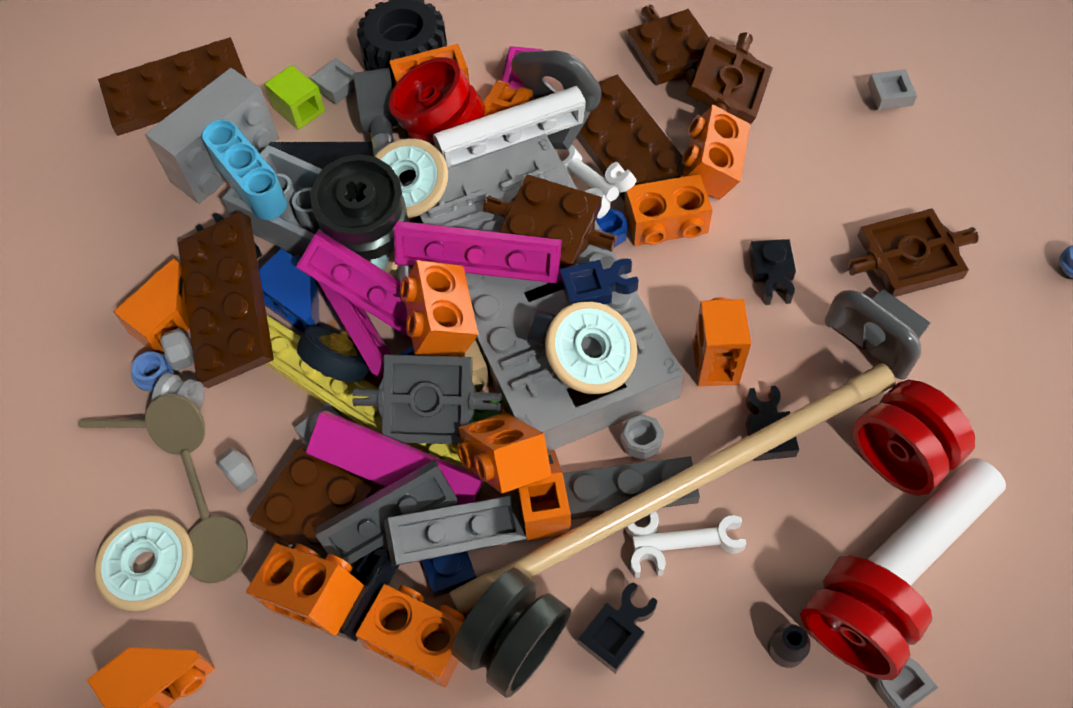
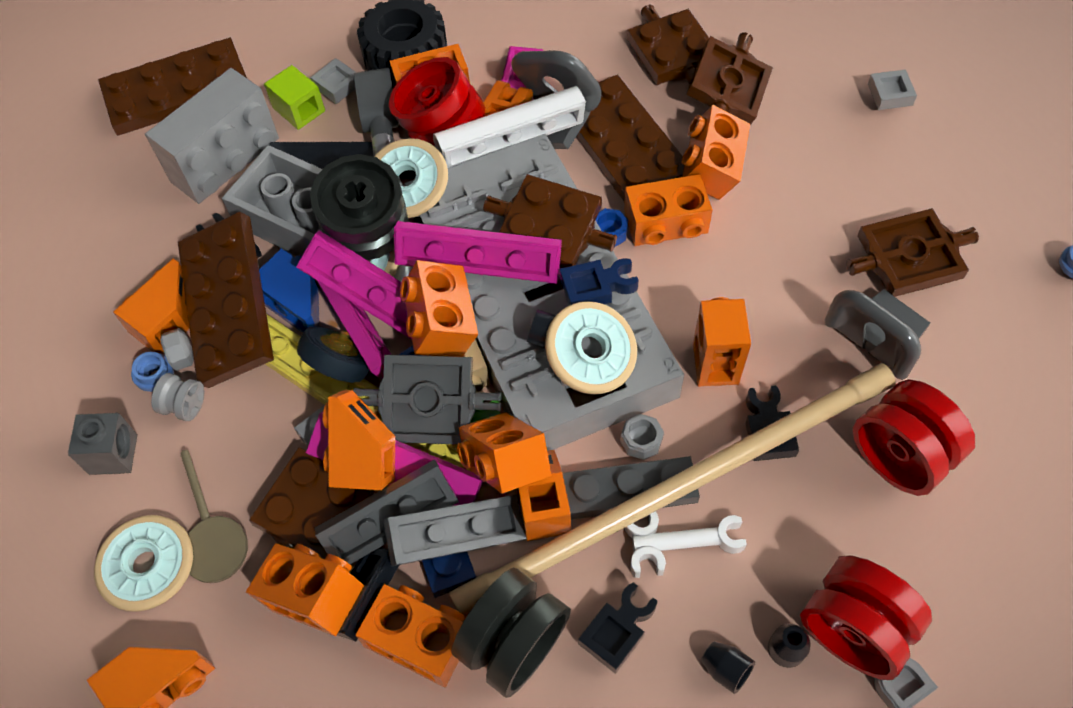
(103, 443): none -> dark grey brick
(170, 421): dark tan piece -> none
(237, 469): light grey tile -> none
(245, 169): medium azure beam -> none
(359, 445): none -> orange slope
(608, 188): white bar -> none
(728, 665): none -> black hose
(773, 264): black plate -> none
(940, 520): white brick -> none

